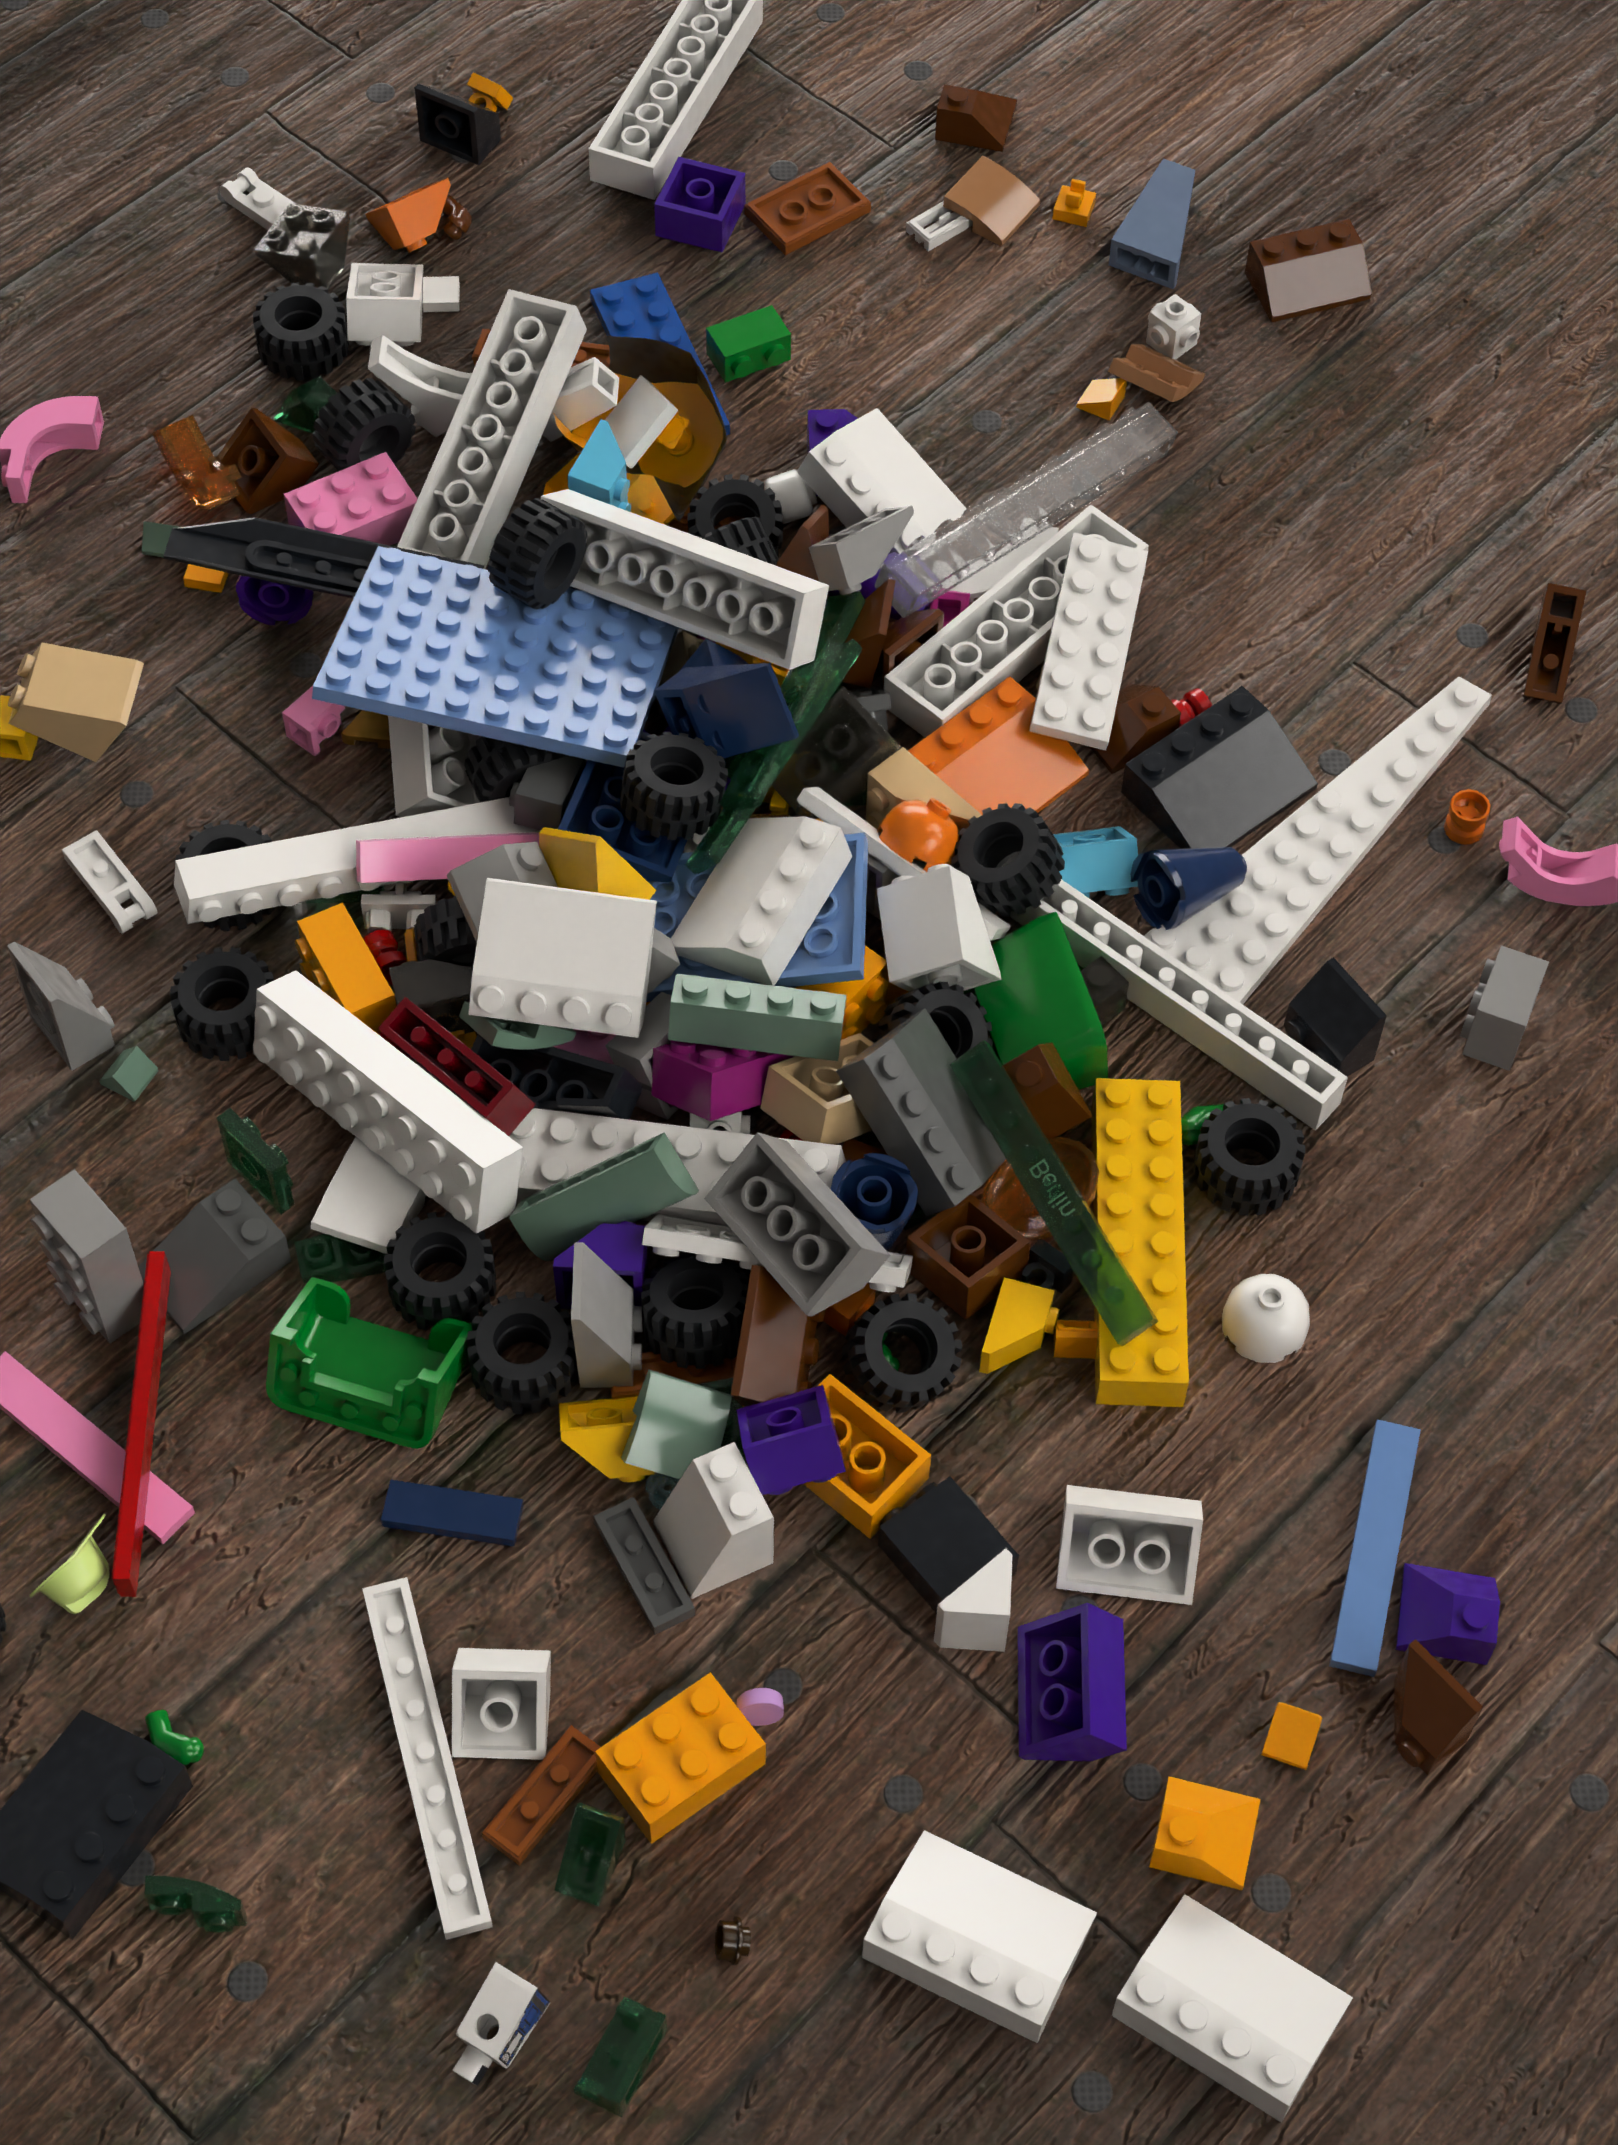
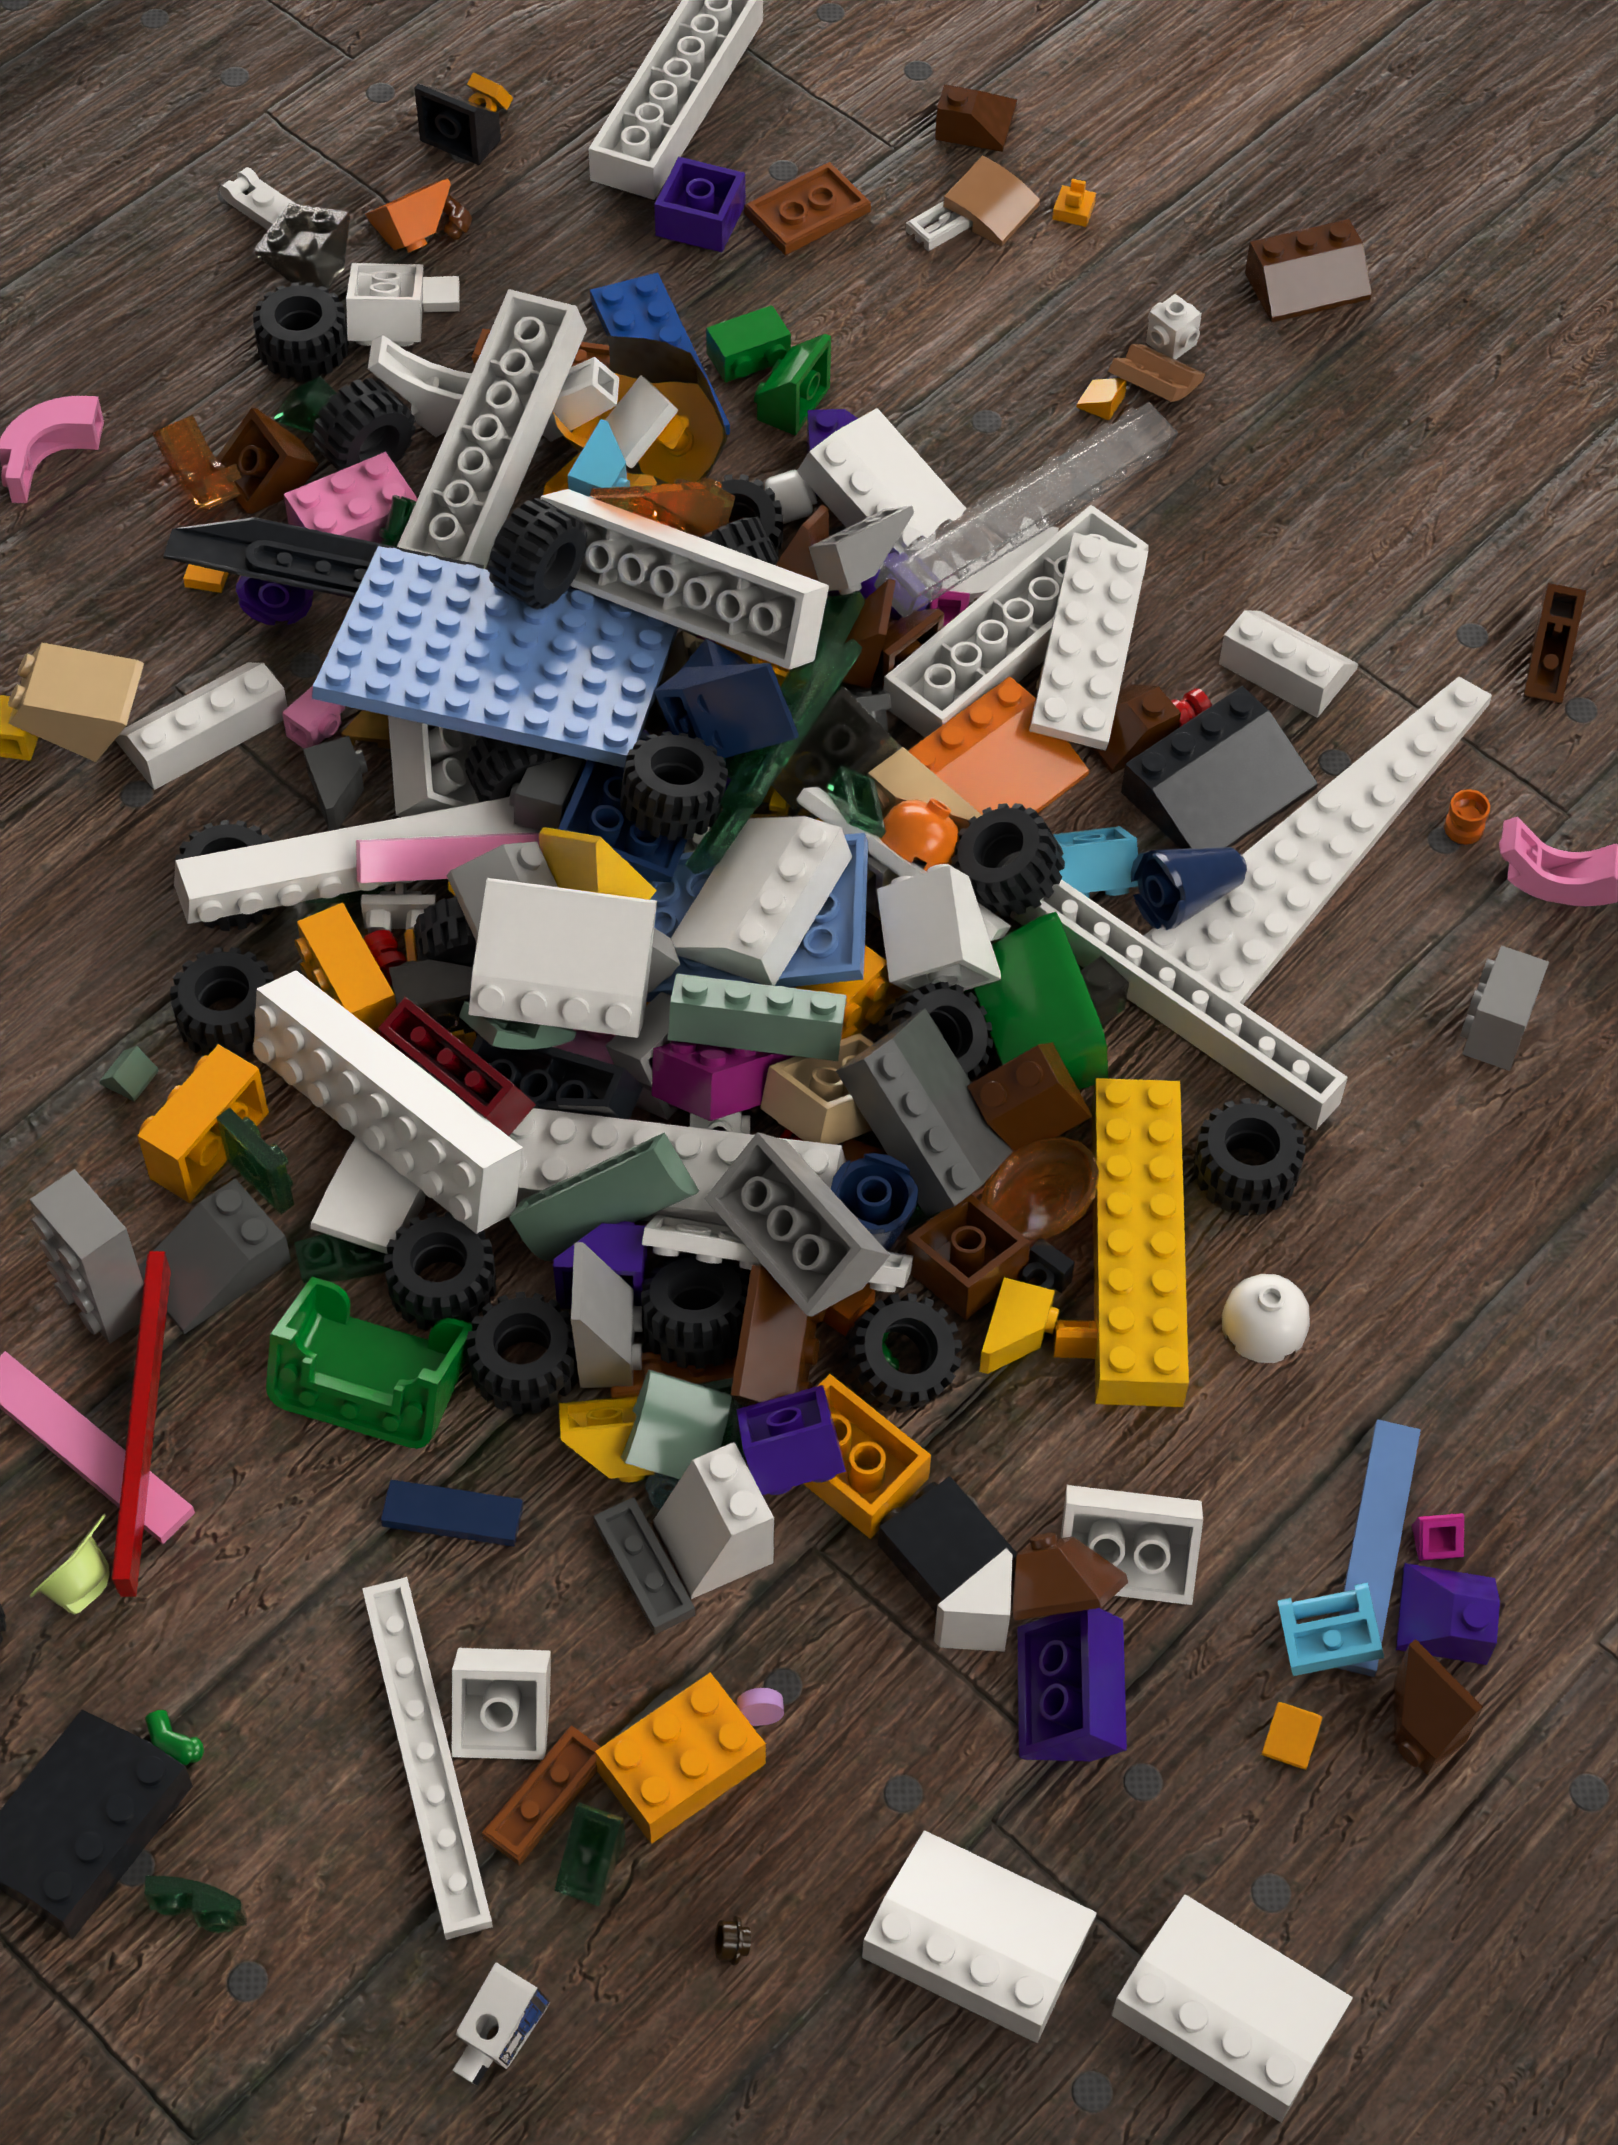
(62, 1007): light grey slope -> none
(109, 880): white plate -> none
(155, 538): sand green slope -> none
(184, 1138): none -> light orange brick
(204, 723): none -> white slope
(336, 778): none -> dark grey slope
(397, 520): none -> dark green pin
(622, 2056): clear green hinge -> none
(681, 505): none -> clear orange slope
(795, 385): none -> green slope
(857, 800): none -> clear green slope
(1054, 1194): clear green tile -> none
(1062, 1578): none -> reddish brown slope
(1155, 227): sand blue slope -> none
(1193, 1120): green arm -> none
(1205, 1833): light orange slope -> none
(1285, 661): none -> white slope
(1331, 1640): none -> medium azure plate
(1336, 1019): black slope -> none
(1439, 1536): none -> dark pink slope

